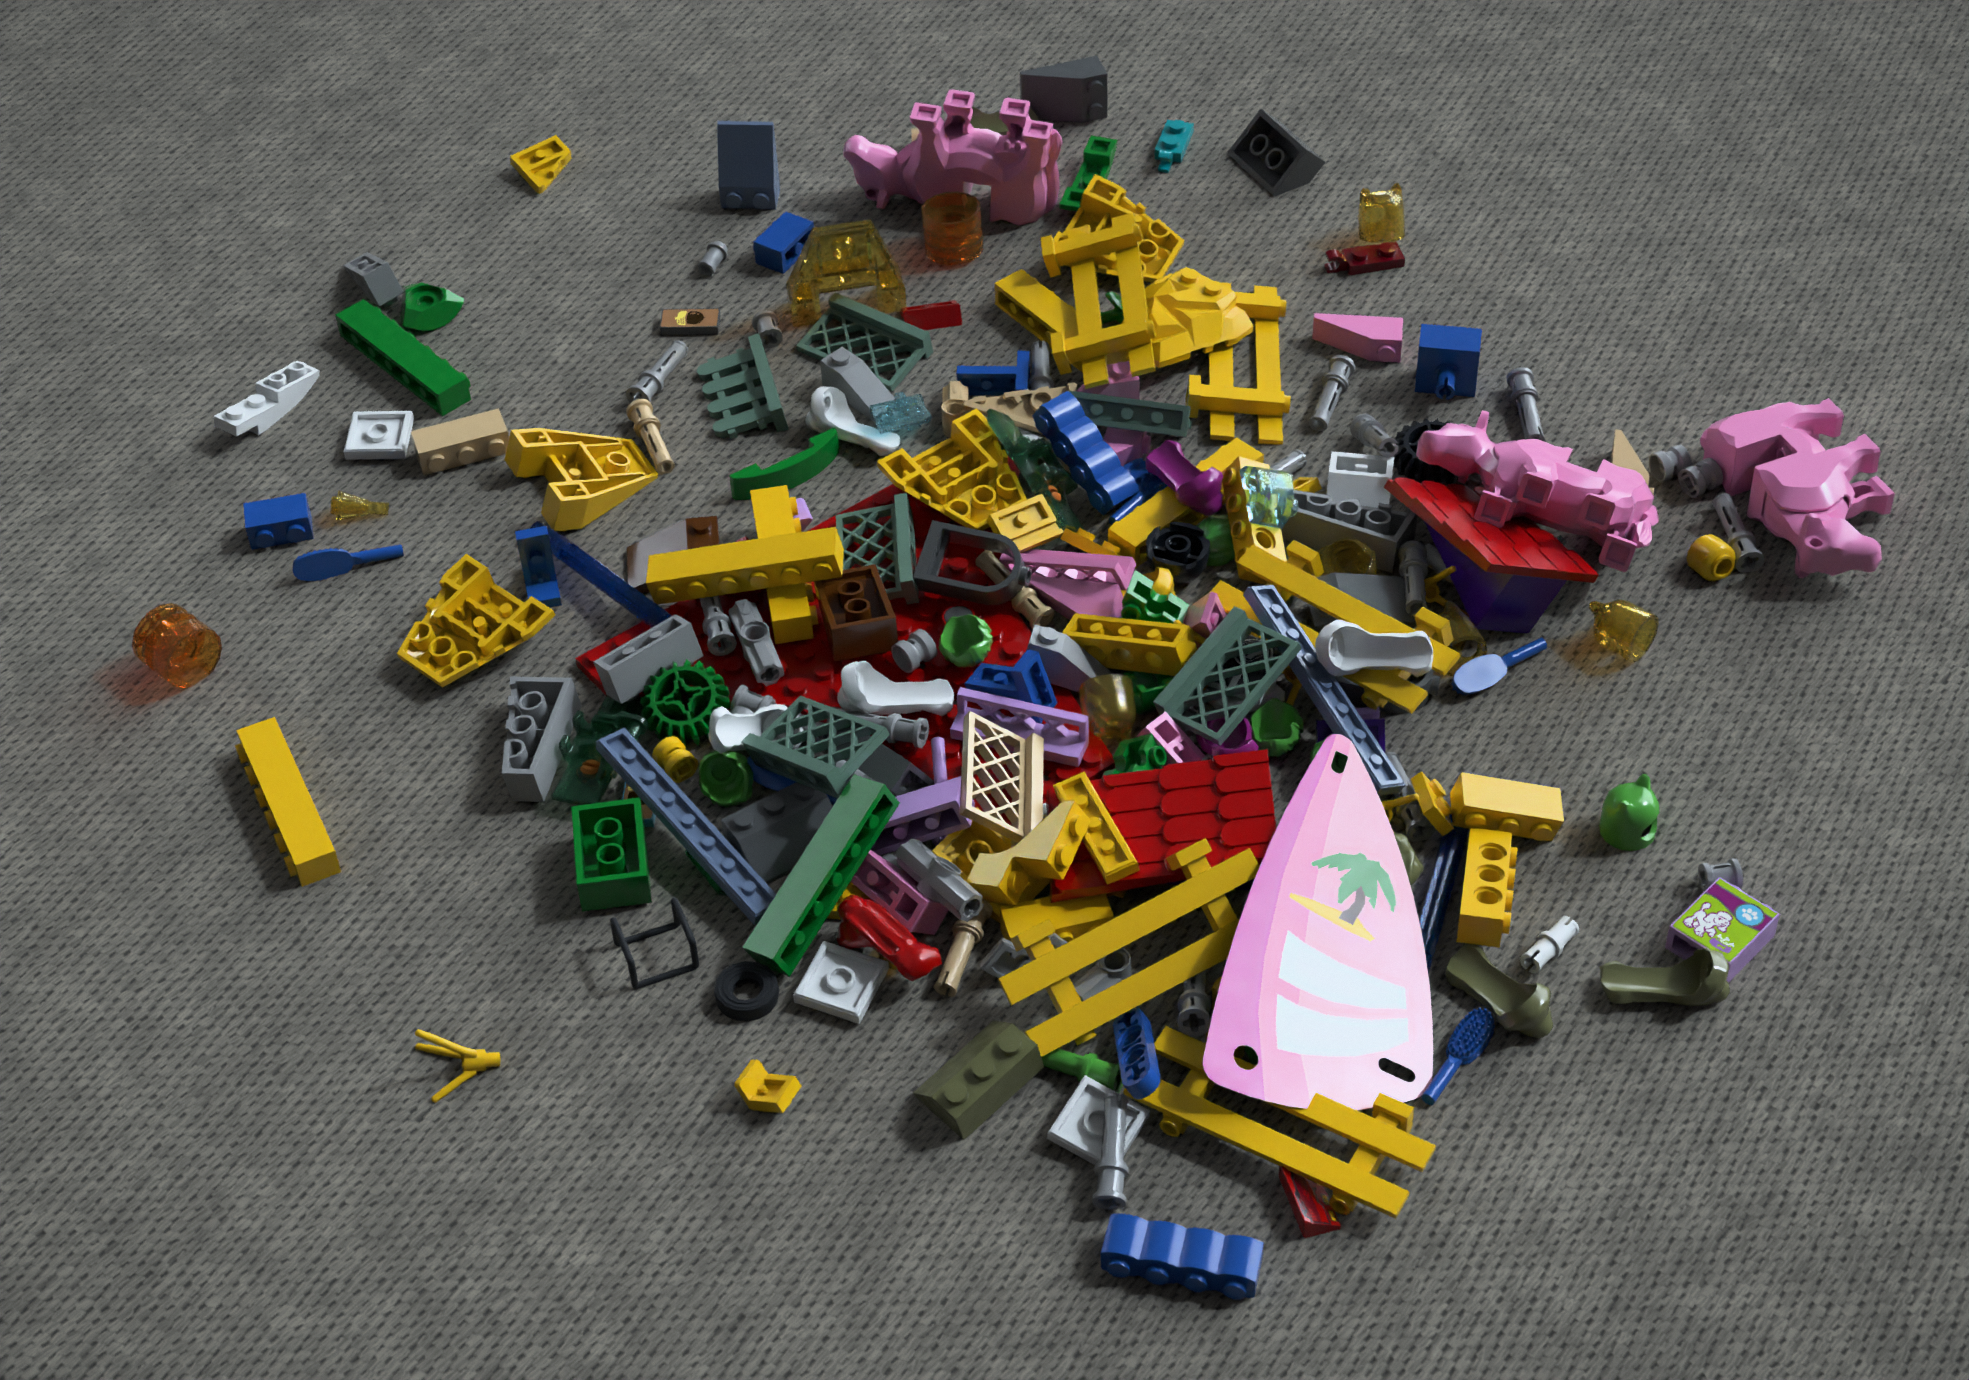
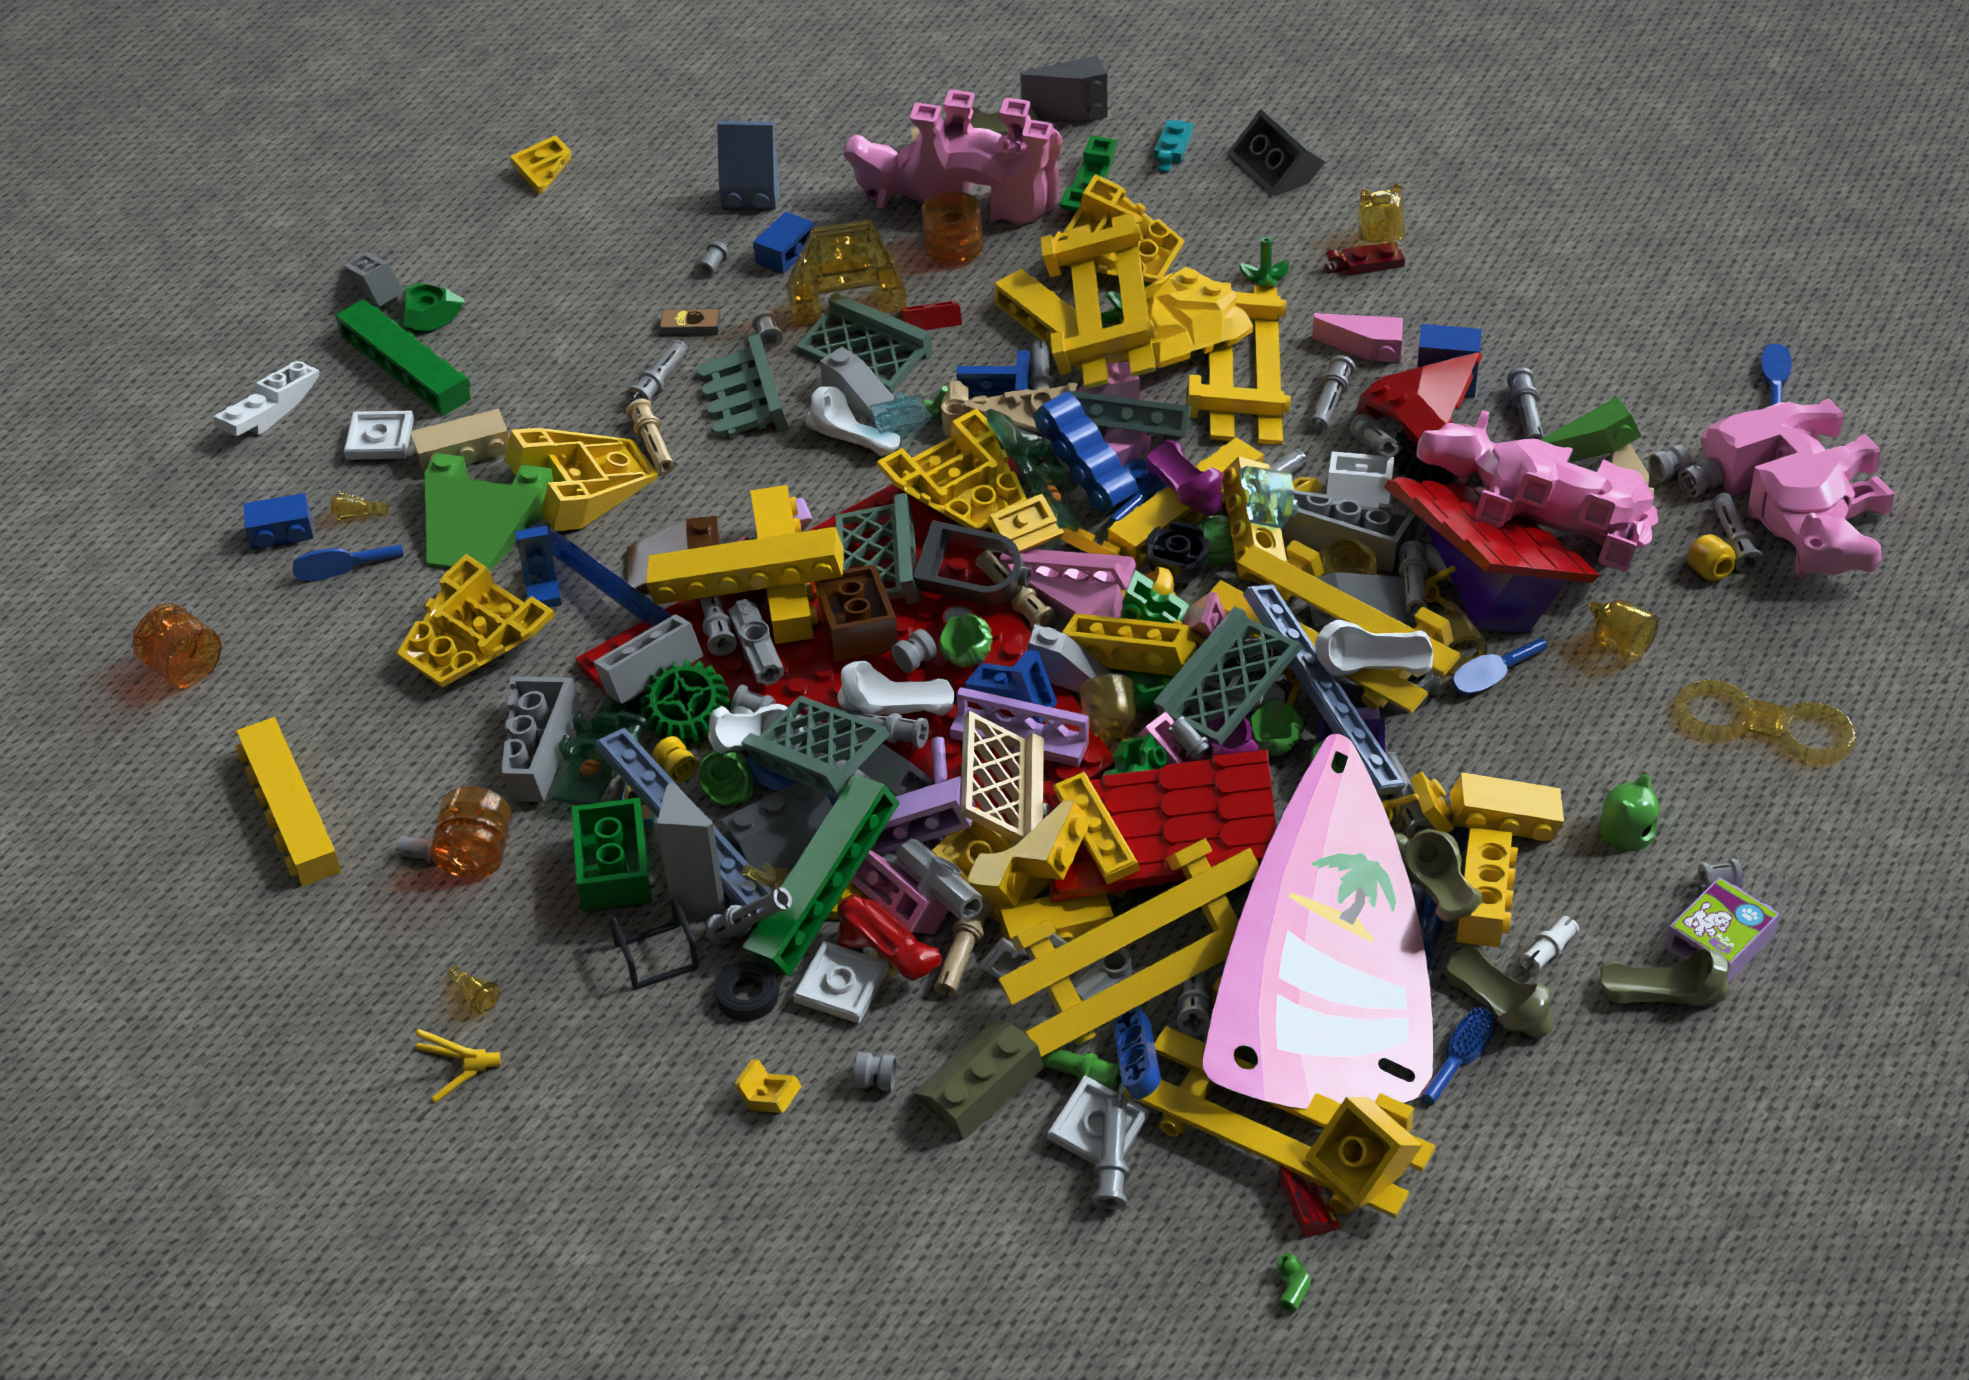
(415, 848): none -> light grey pin
(471, 832): none -> clear orange wheel
(477, 514): none -> bright green wedge
(478, 993): none -> clear yellow cone
(690, 855): none -> light grey slope
(767, 878): none -> clear yellow piece
(772, 902): none -> light grey pin
(791, 471): green slope -> none
(875, 1071): none -> light grey wheel
(934, 406): none -> bright green hand
(1182, 1255): blue brick -> none
(1189, 738): none -> light grey pin
(1267, 274): none -> green plant
(1296, 1282): none -> bright green arm
(1362, 1149): none -> yellow slope
(1421, 396): none -> red wedge
(1435, 864): none -> olive hair
(1597, 432): none -> bright green slope
(1765, 720): none -> clear yellow bar
(1776, 369): none -> blue piece

